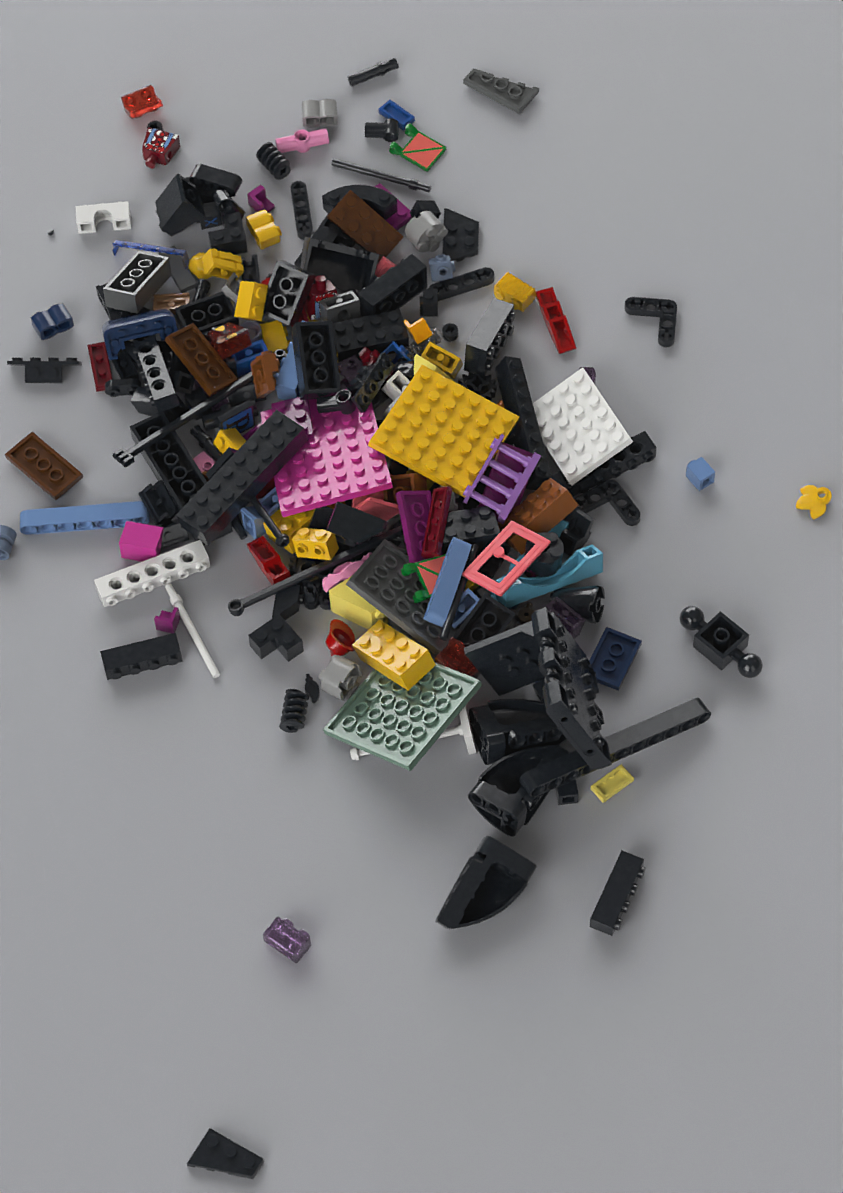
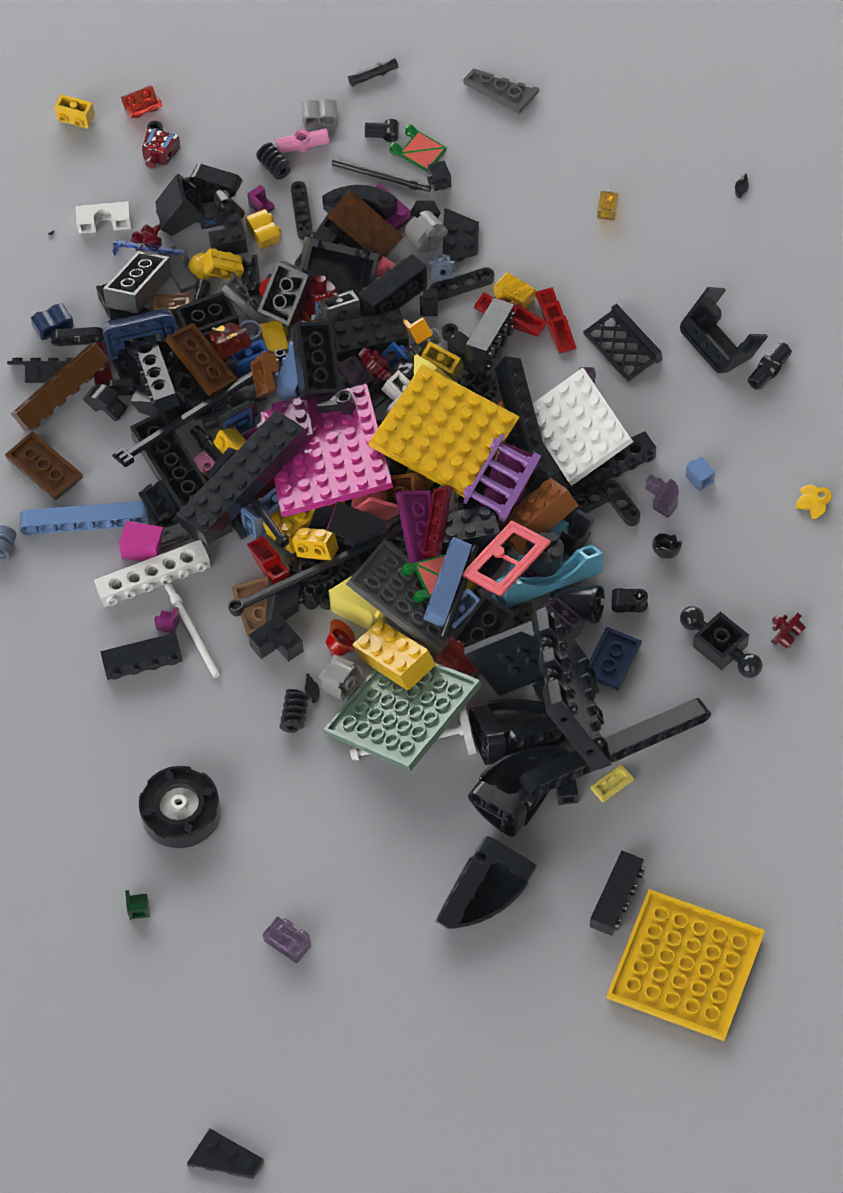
(60, 386): none -> reddish brown brick
(66, 337): none -> black beam
(74, 111): none -> yellow brick
(105, 398): none -> black brick
(137, 905): none -> dark green panel
(147, 236): none -> dark red hips
(179, 807): none -> black piece
(251, 301): yellow brick -> none
(256, 614): none -> medium nougat wing
(342, 573): bright pink piece -> none
(369, 381): black bracket -> none
(391, 110): blue tile -> none
(439, 176): none -> black brick
(457, 345): none -> black brick
(524, 319): none -> red slope
(607, 205): none -> clear yellow brick
(627, 600): none -> black piece
(634, 332): none -> black fence
(664, 315): black beam -> none
(666, 494): none -> clear purple brick
(666, 545): none -> black hair
(686, 964): none -> yellow plate
(710, 341): none -> black windscreen
(741, 186): none -> black piece
(769, 366): none -> black piece
(783, 636): none -> dark red hips

